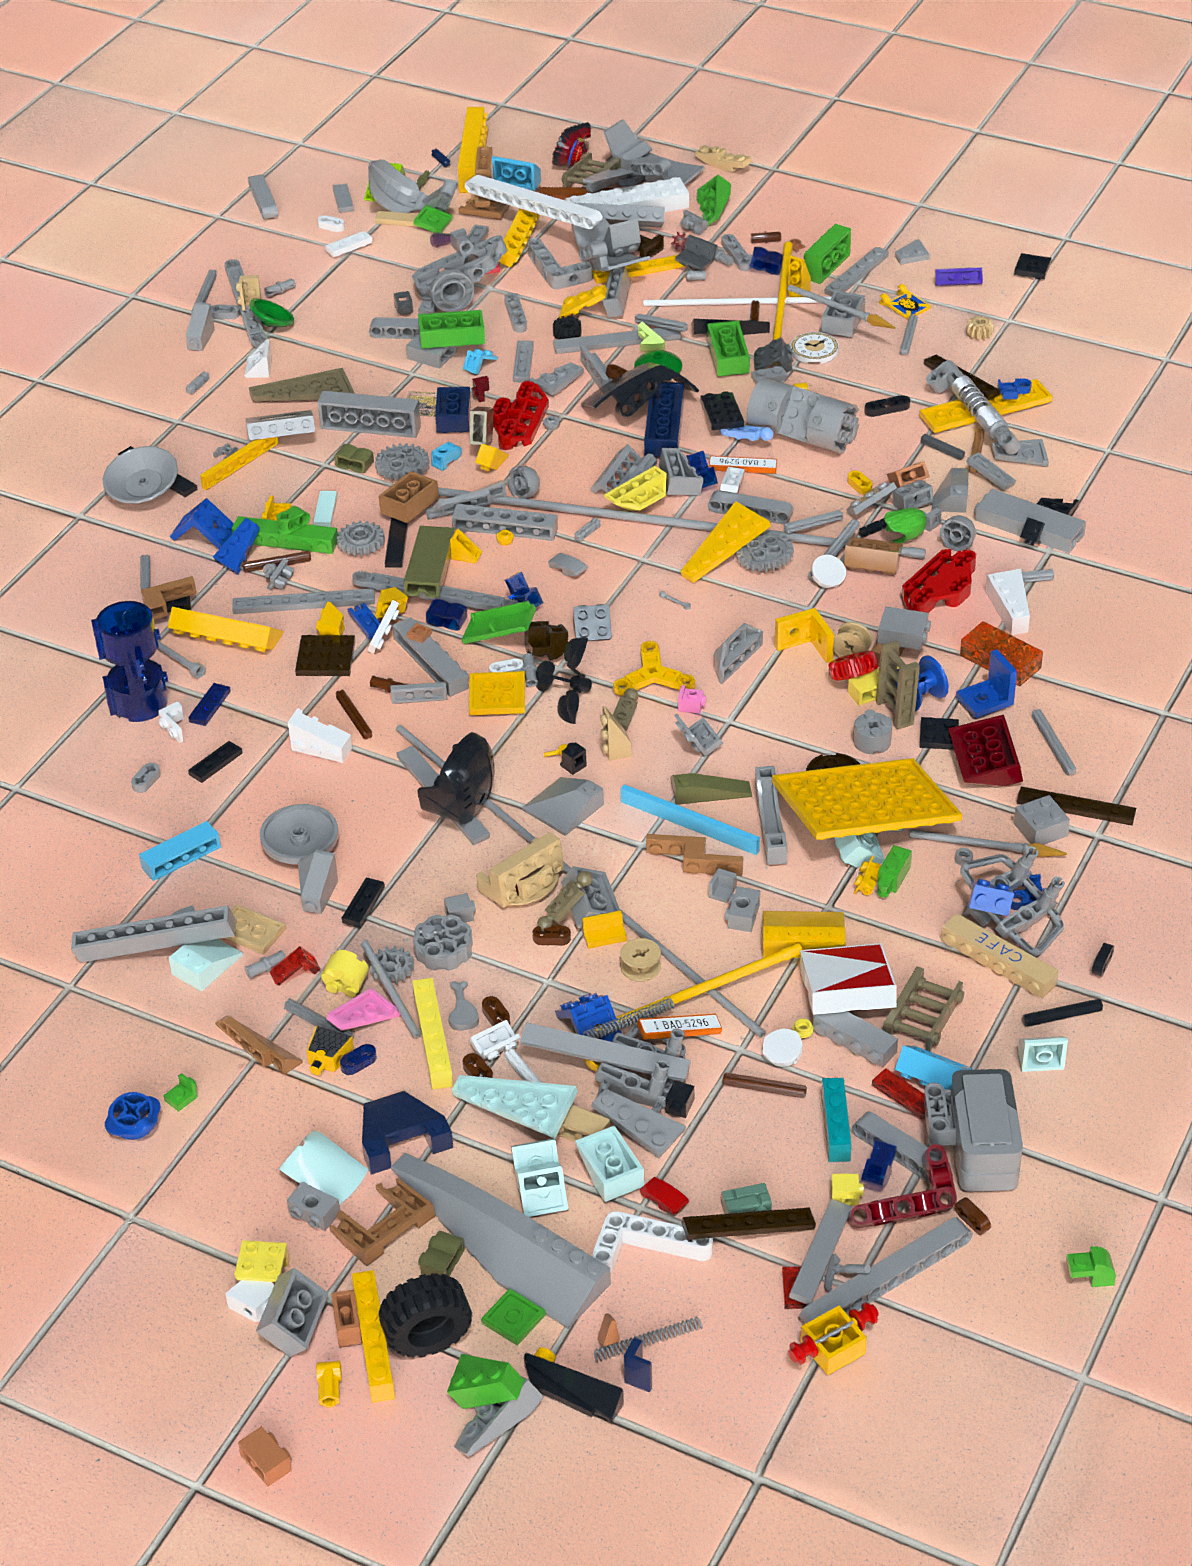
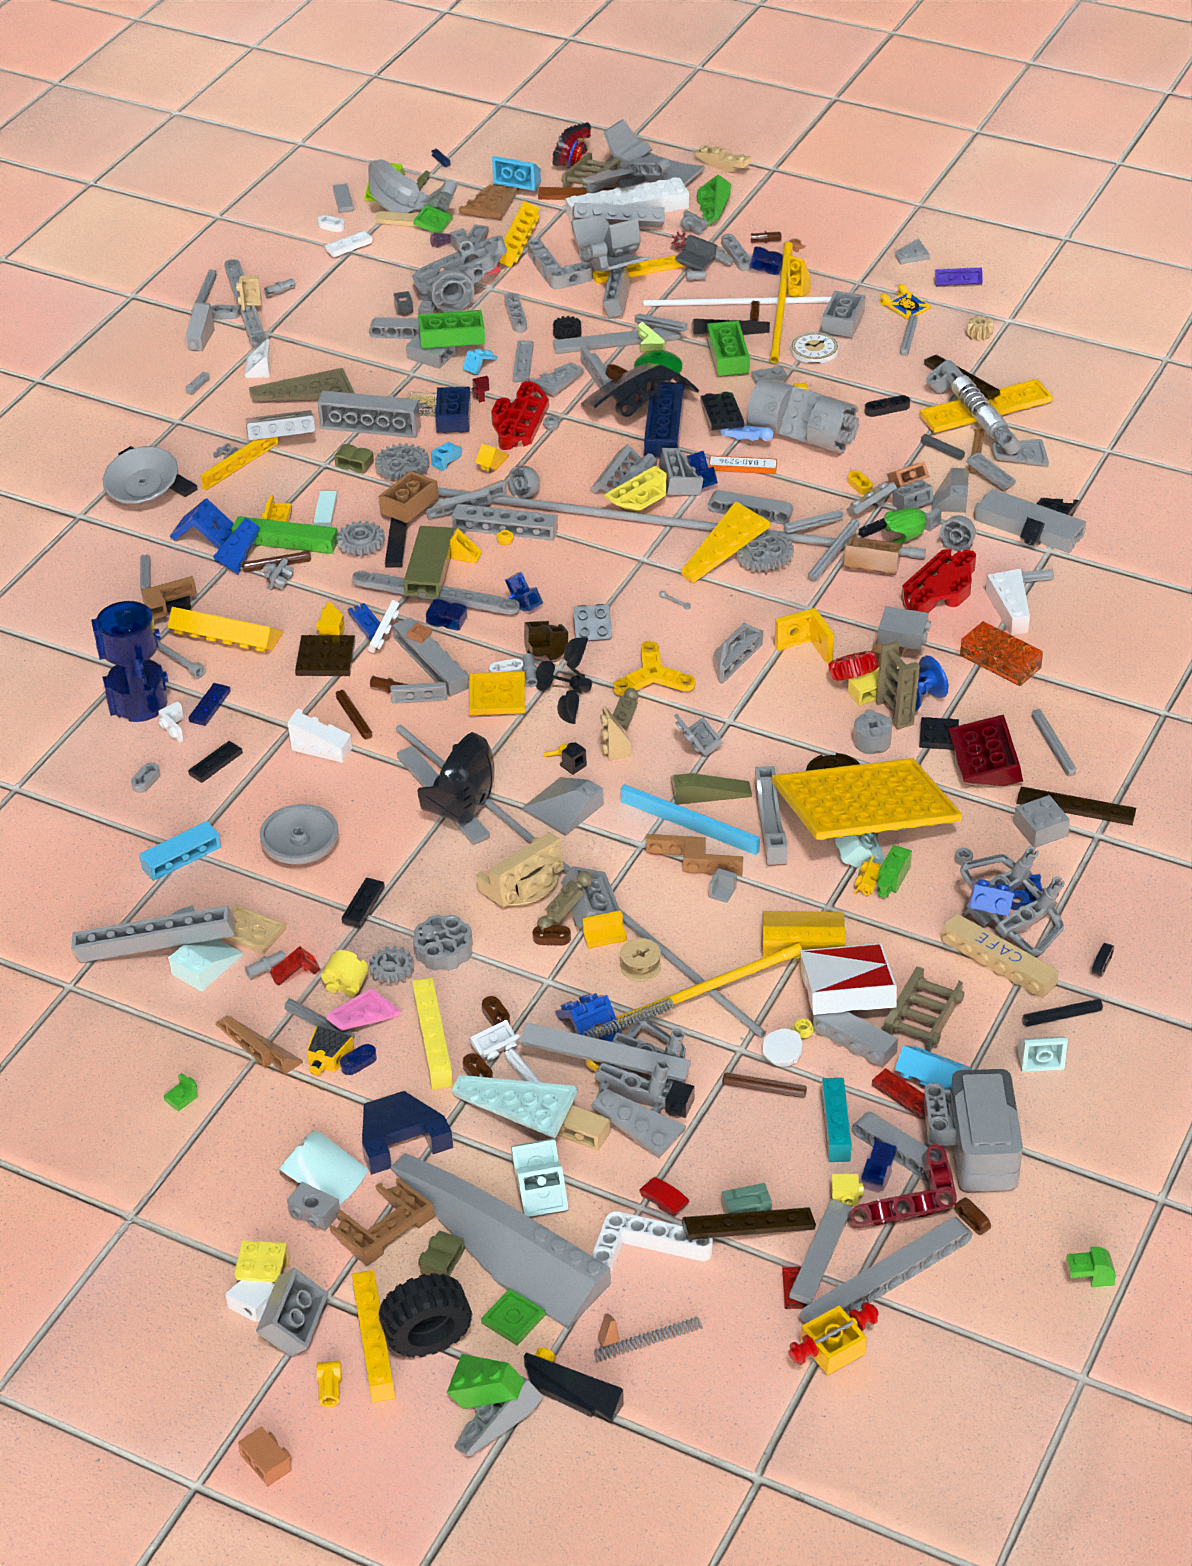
(132, 1113): blue piece -> none
(263, 196): light grey beam -> none
(271, 313): green dish -> none
(292, 520): bright green piece -> none
(303, 601): light grey tile -> none
(317, 880): light grey slope -> none
(346, 1318): nougat brick -> none
(385, 599): yellow slope -> none
(390, 989): light grey piece -> none
(460, 906): light grey brick -> none
(465, 1014): light grey piece -> none
(473, 136): yellow brick -> none
(481, 425): dark tan brick -> none
(483, 168): medium nougat bracket -> none
(499, 622): bright green container -> none
(534, 201): white beam -> none
(570, 565): light grey slope -> none
(584, 298): yellow wing -> none
(587, 529): light grey axle -> none
(610, 1163): light aqua slope -> none
(636, 1369): dark blue panel -> none
(652, 246): dark brown bracket -> none
(691, 700): bright pink brick -> none
(691, 1025): tile -> none
(732, 479): white plate -> none
(743, 909): light grey brick -> none
(774, 351): dark grey bracket -> none
(828, 253): bright green brick -> none
(828, 571): white tile -> none
(834, 1267): light grey piece -> none
(851, 639): tan piece -> none
(857, 271): light grey plate -> none
(873, 319): light grey piece -> none
(995, 692): blue bracket -> none
(1011, 389): blue piece -> none
(1032, 266): black plate -> none
(1043, 850): light grey piece -> none

